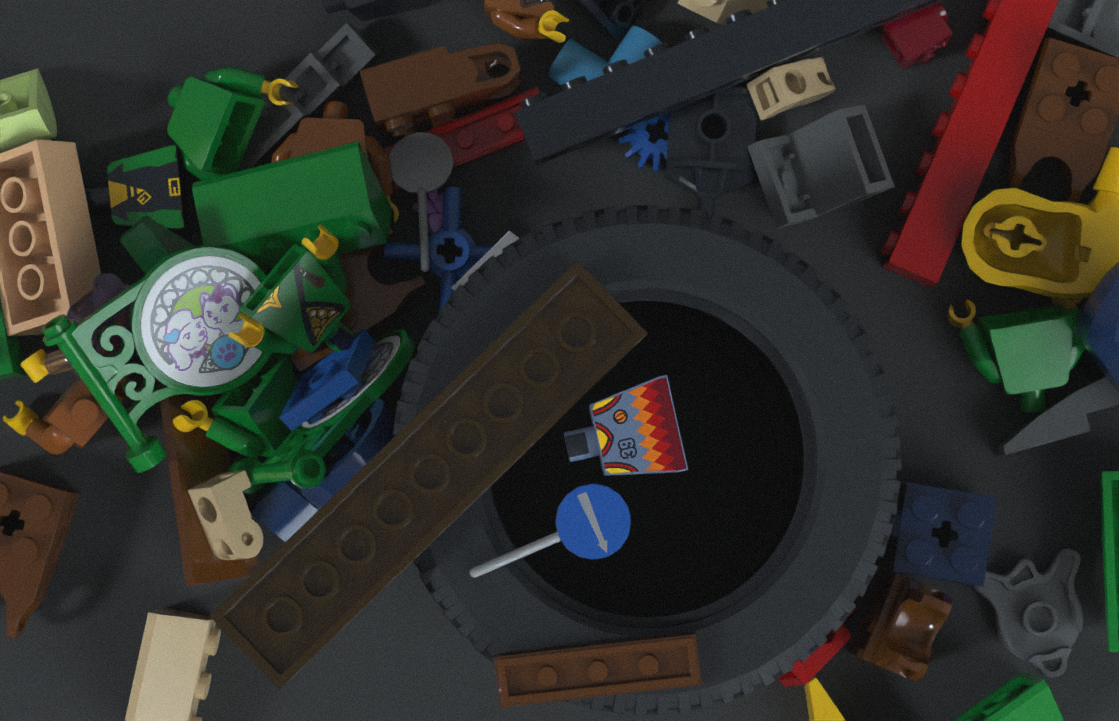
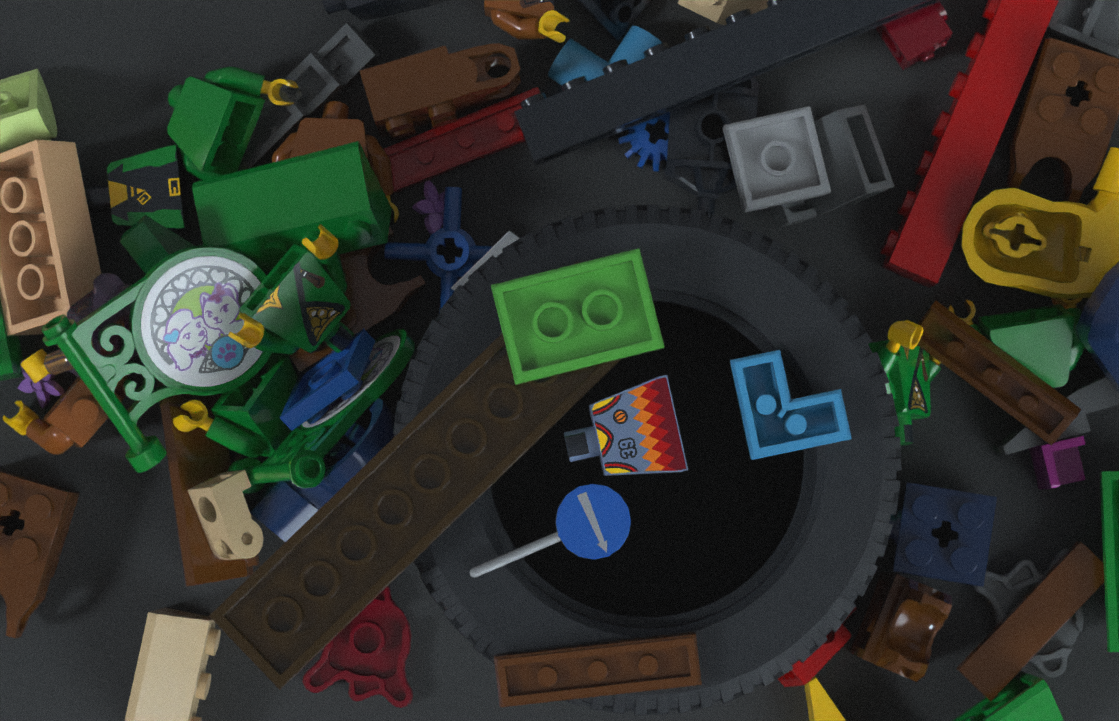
(42, 388): none -> medium lavender plant
(368, 655): none -> dark red tile
(419, 167): light grey piece -> none
(577, 316): none -> bright green tile
(774, 420): none -> dark azure brick
(776, 159): none -> light grey tile
(790, 86): tan leg -> none
(909, 374): none -> green torso
(996, 374): none -> reddish brown tile
(1033, 621): none -> reddish brown tile
(1058, 463): none -> magenta panel

